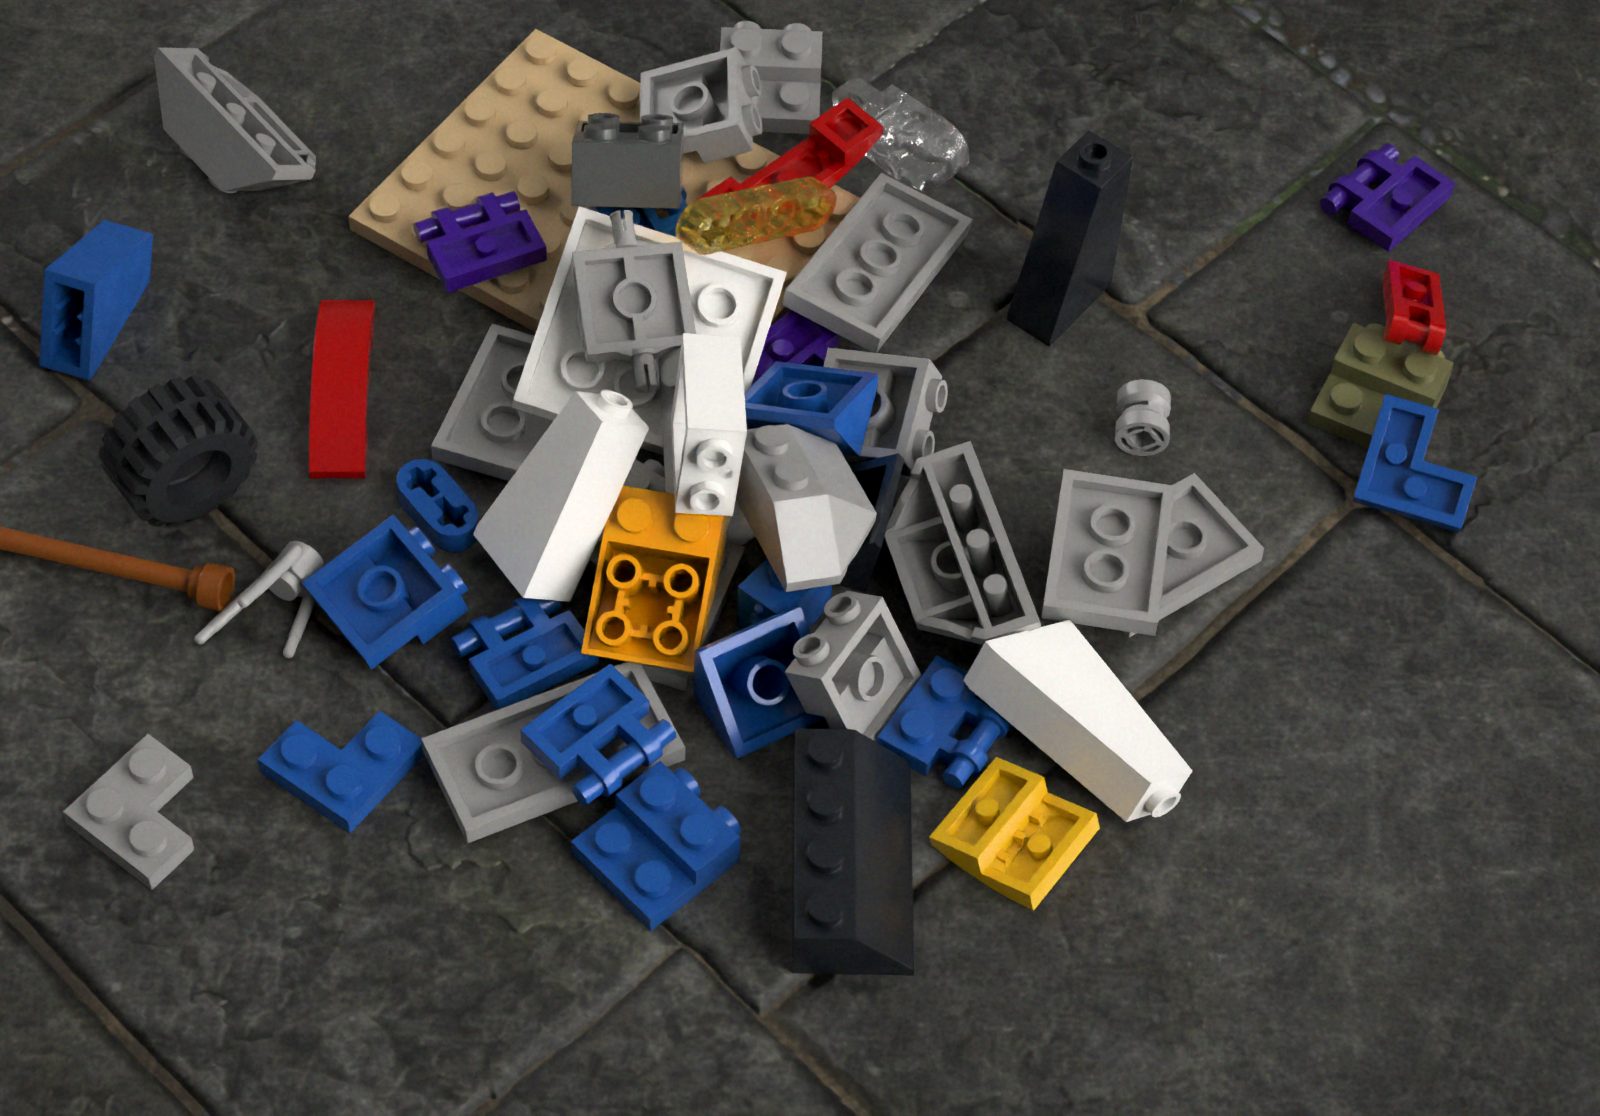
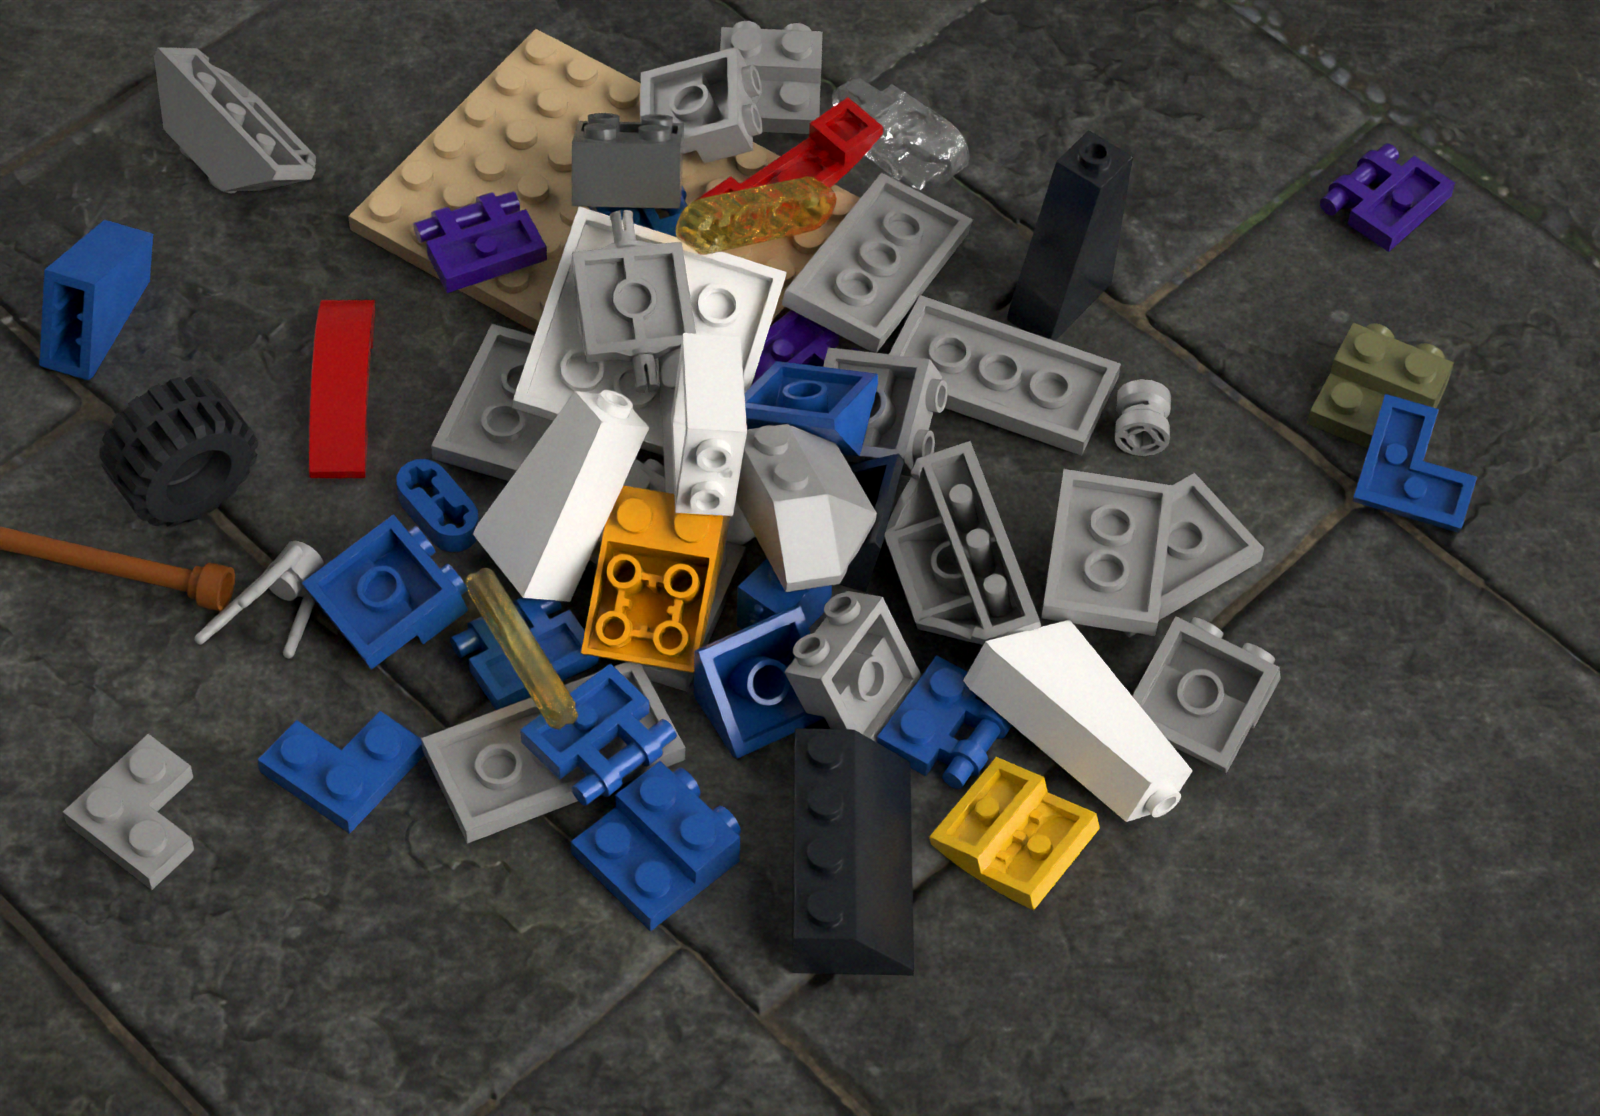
(521, 649): none -> clear yellow axle
(1010, 374): none -> light grey plate
(1206, 690): none -> light grey plate
(1413, 307): red plate -> none

